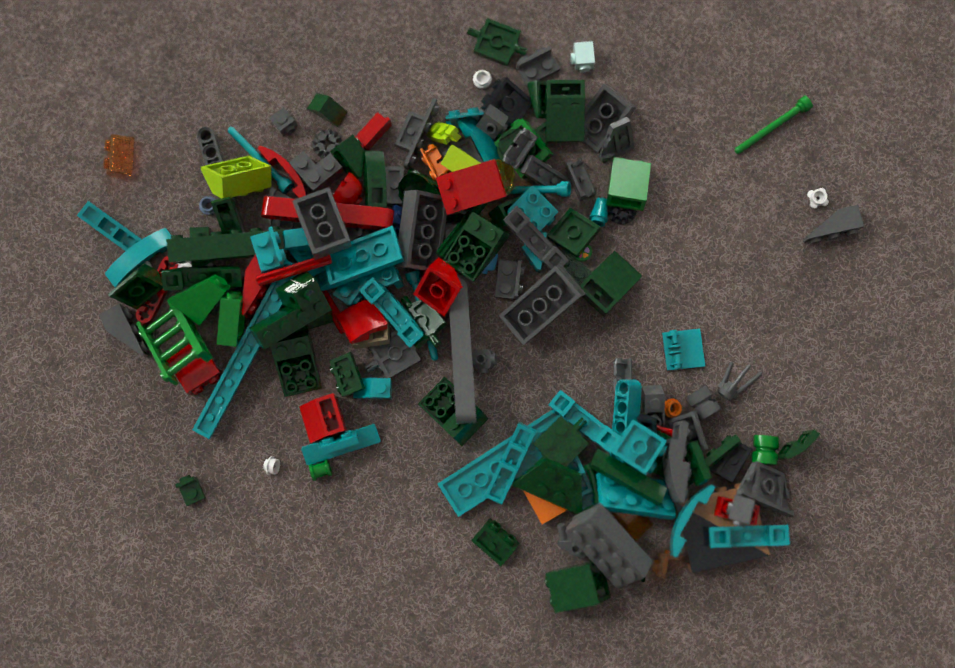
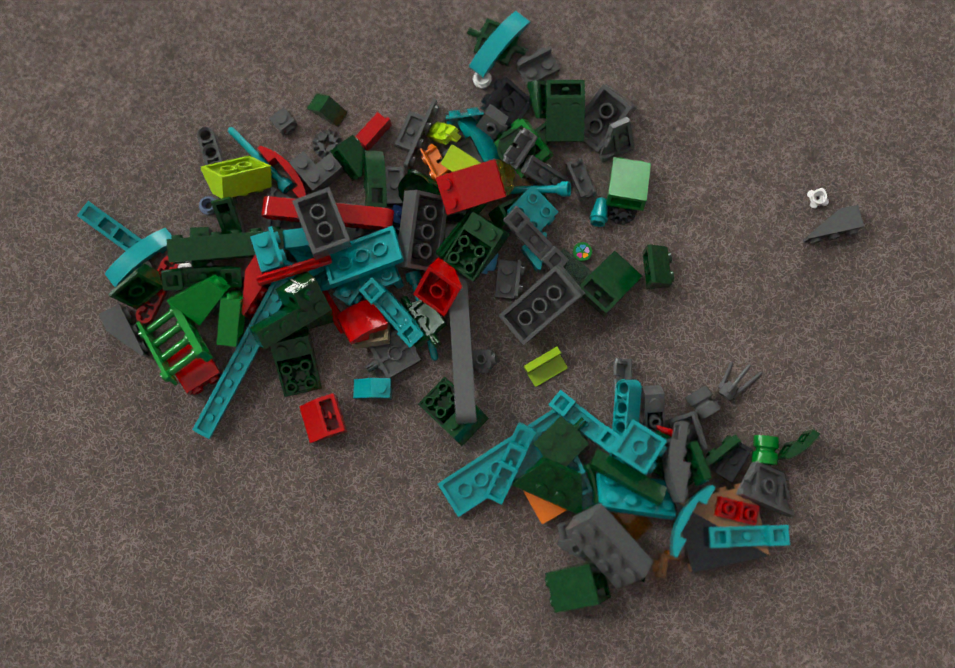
(119, 154): clear orange bracket -> none
(190, 489): dark green bracket -> none
(269, 465): white plate -> none
(320, 470): green bush -> none
(340, 444): teal bracket -> none
(346, 374): dark green bracket -> none
(349, 190): red cylinder -> none
(495, 541): dark green bracket -> none
(497, 43): none -> teal slope
(545, 367): none -> lime panel
(573, 232): dark green plate -> none
(583, 56): light aqua brick -> none
(648, 421): black slope -> none
(657, 267): none -> dark green slope
(677, 408): orange plate -> none
(683, 349): teal hinge -> none
(741, 510): dark grey brick -> none
(803, 105): green piece -> none

